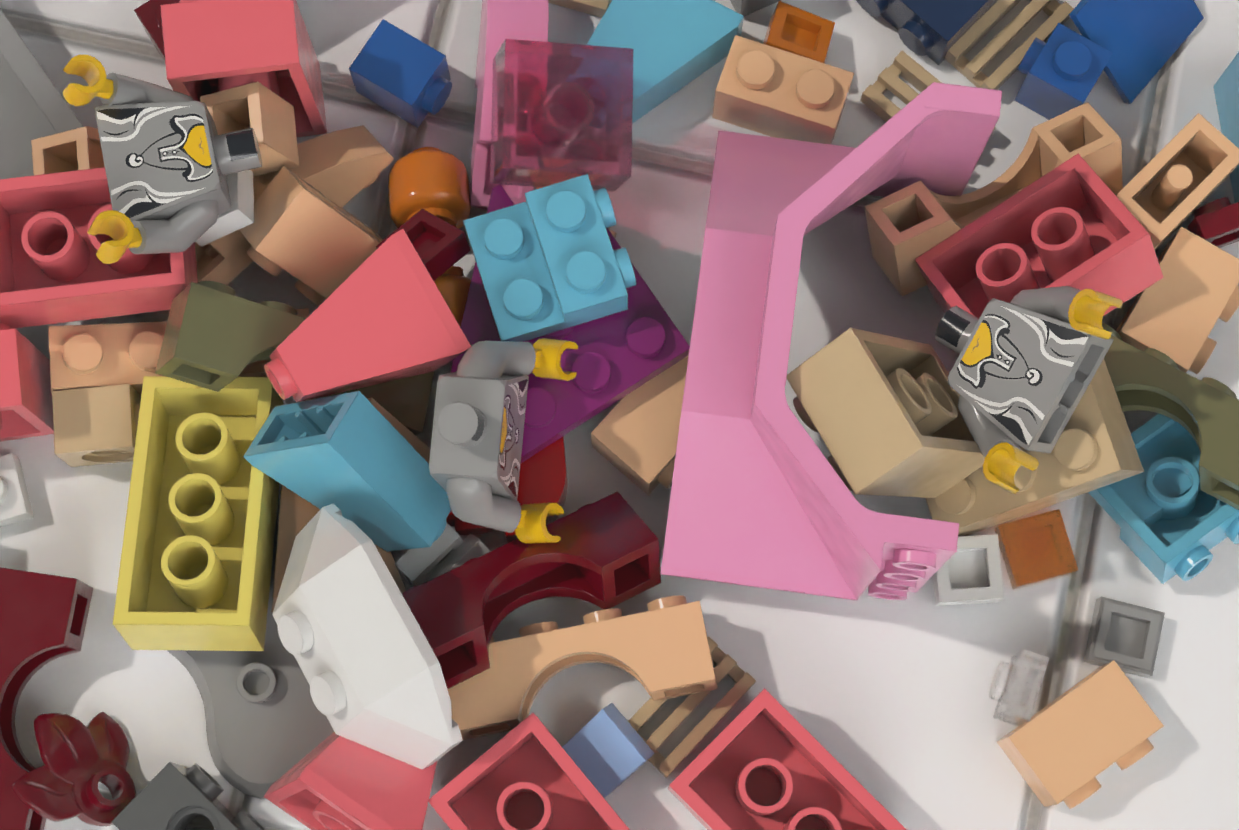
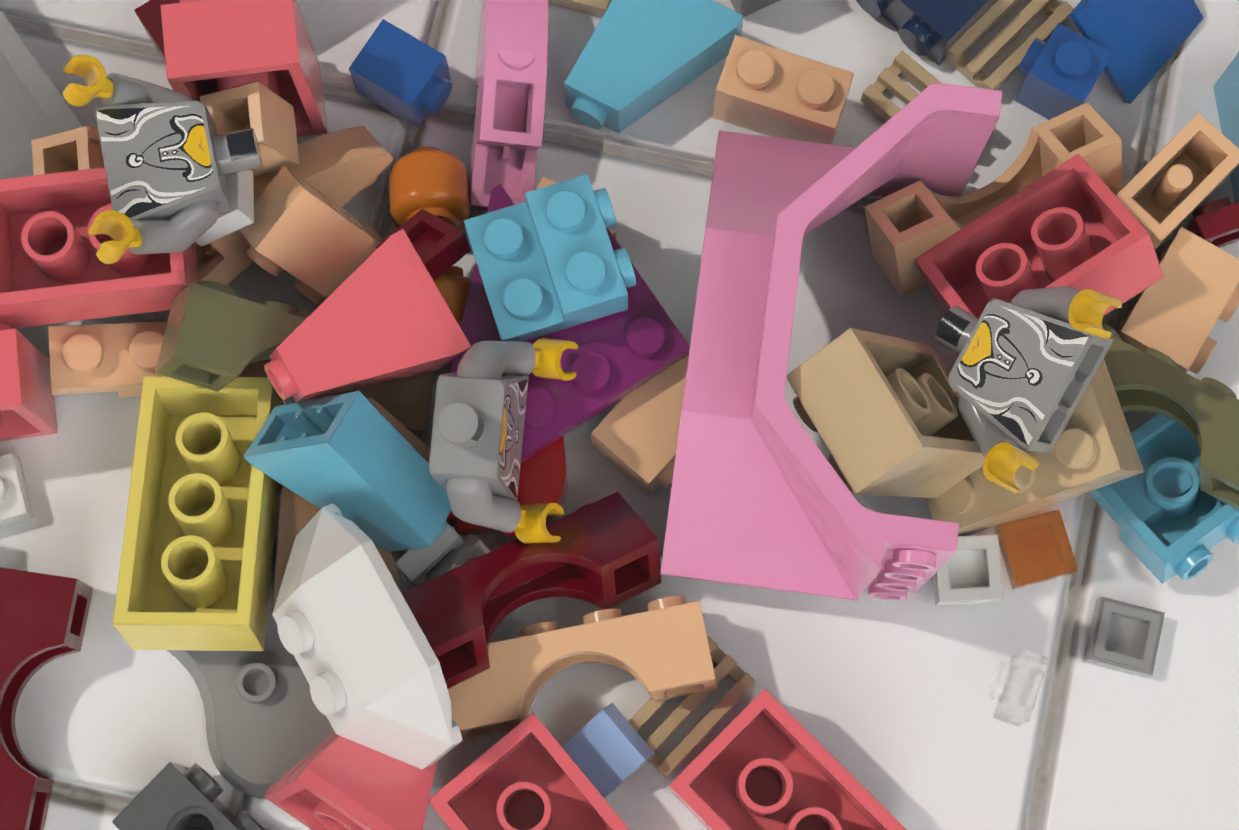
(73, 765): dark red plate -> none
(95, 424): tan brick -> none
(561, 114): clear pink brick -> none
(799, 32): orange plate -> none
(1081, 736): light nougat brick -> none

